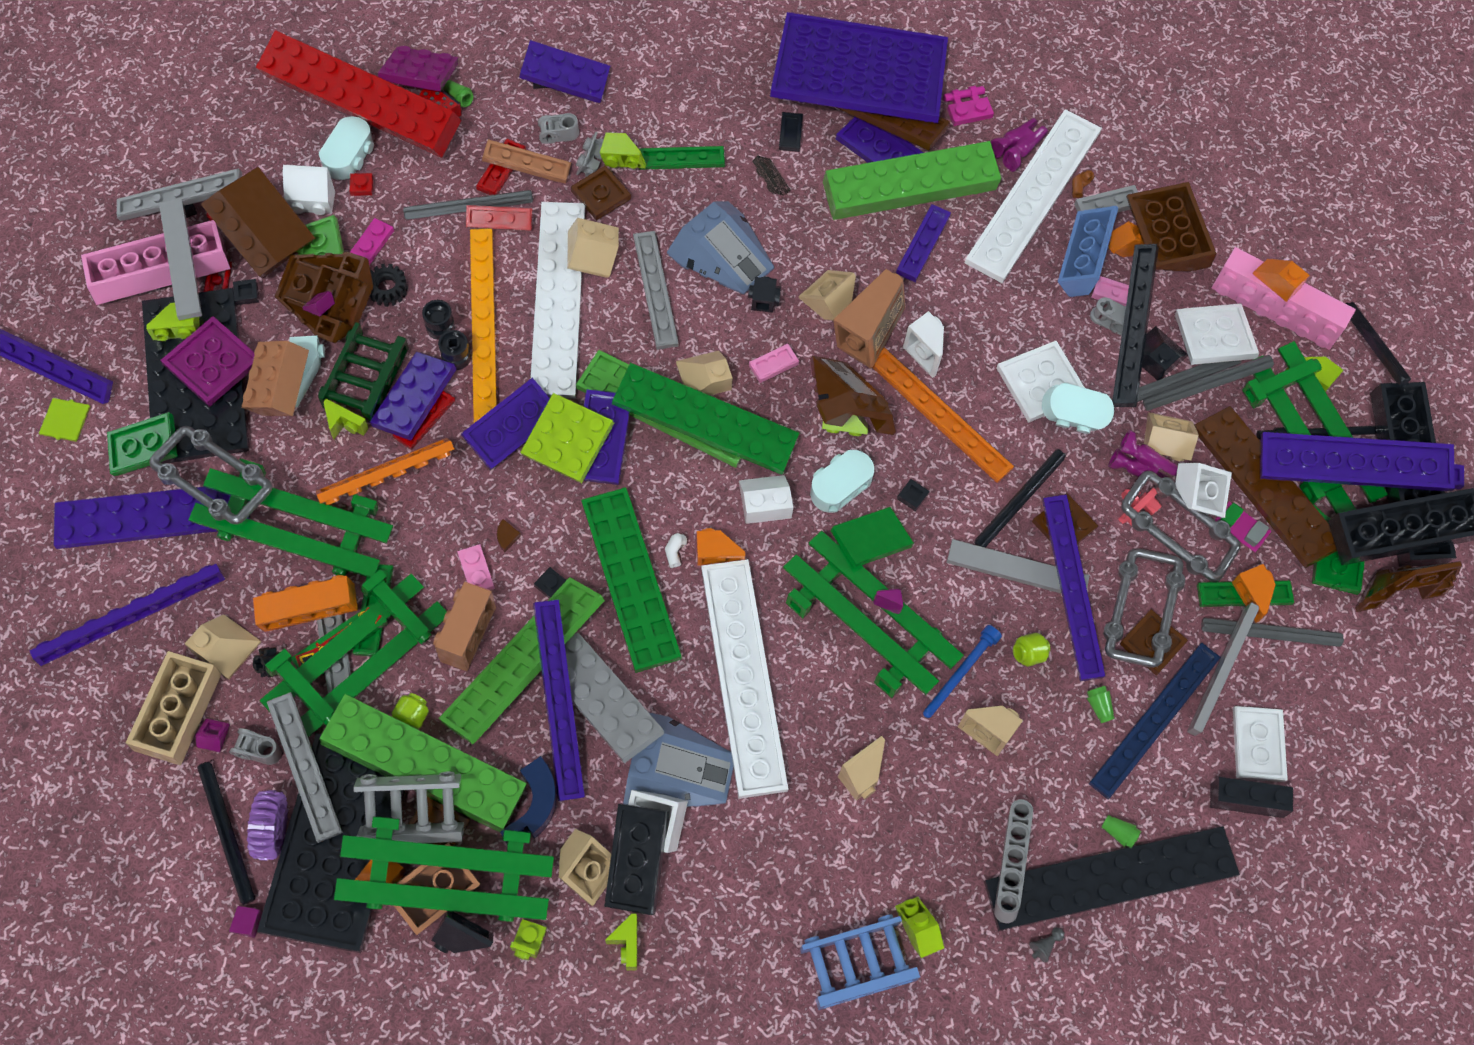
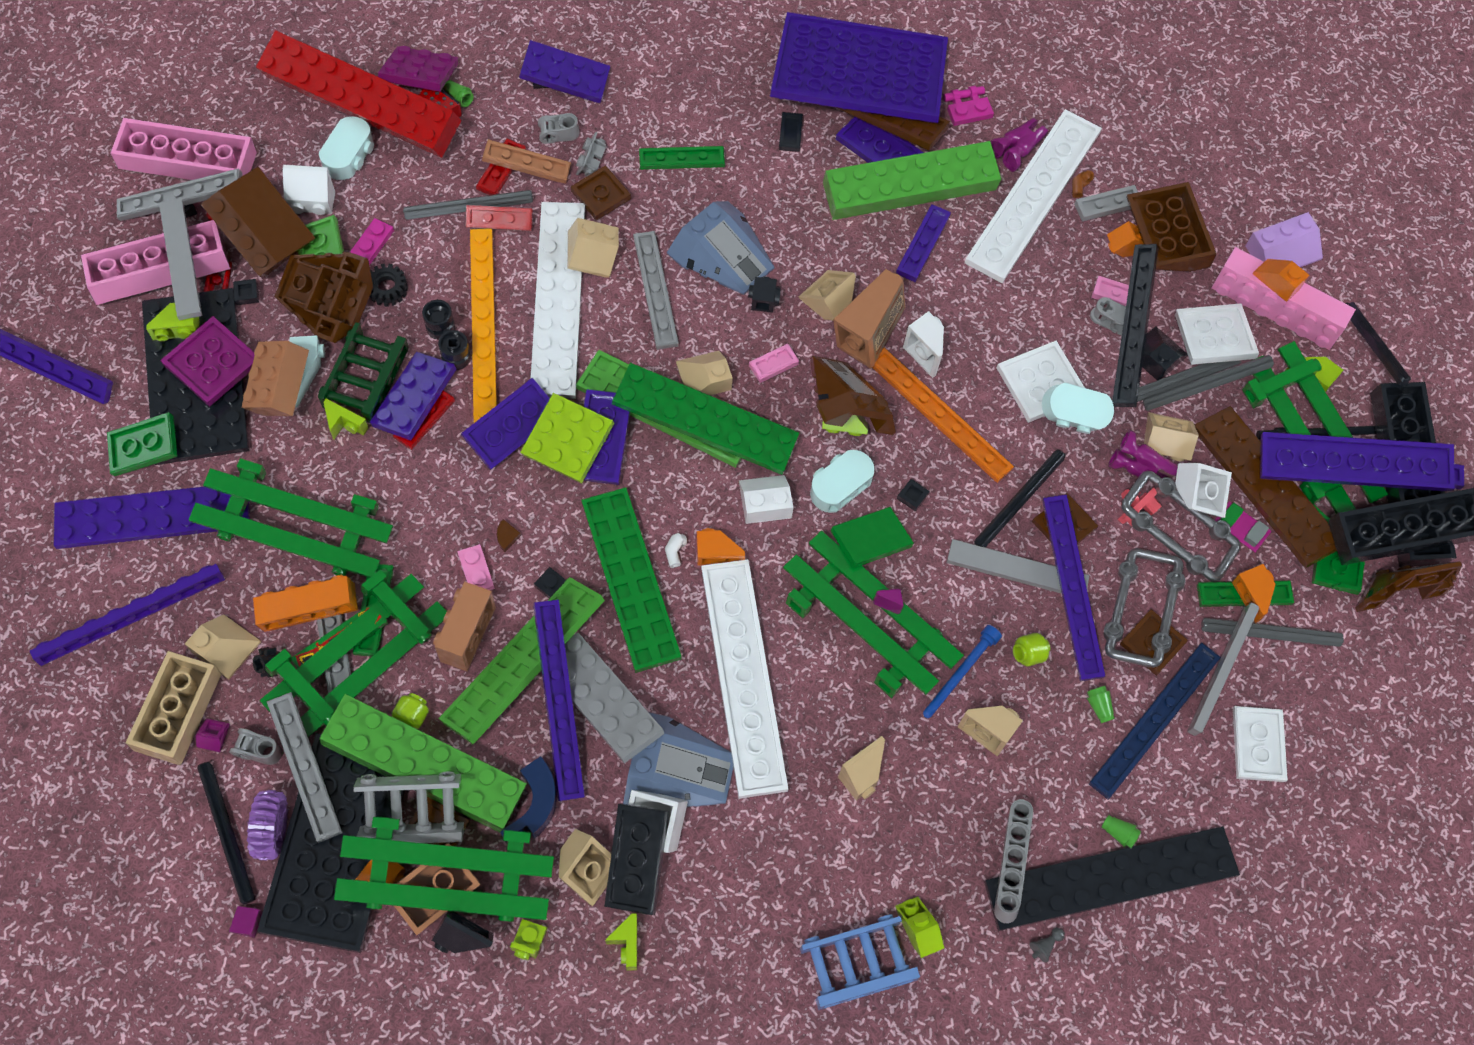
(64, 419): lime piece -> none
(180, 150): none -> bright pink brick
(217, 508): flat silver bar -> none
(319, 303): magenta slope -> none
(361, 184): red plate -> none
(375, 475): orange plate -> none
(620, 151): lime slope -> none
(771, 175): clear smoke plate -> none
(1087, 250): medium blue slope -> none
(1251, 797): black brick -> none
(1289, 240): none -> lavender slope

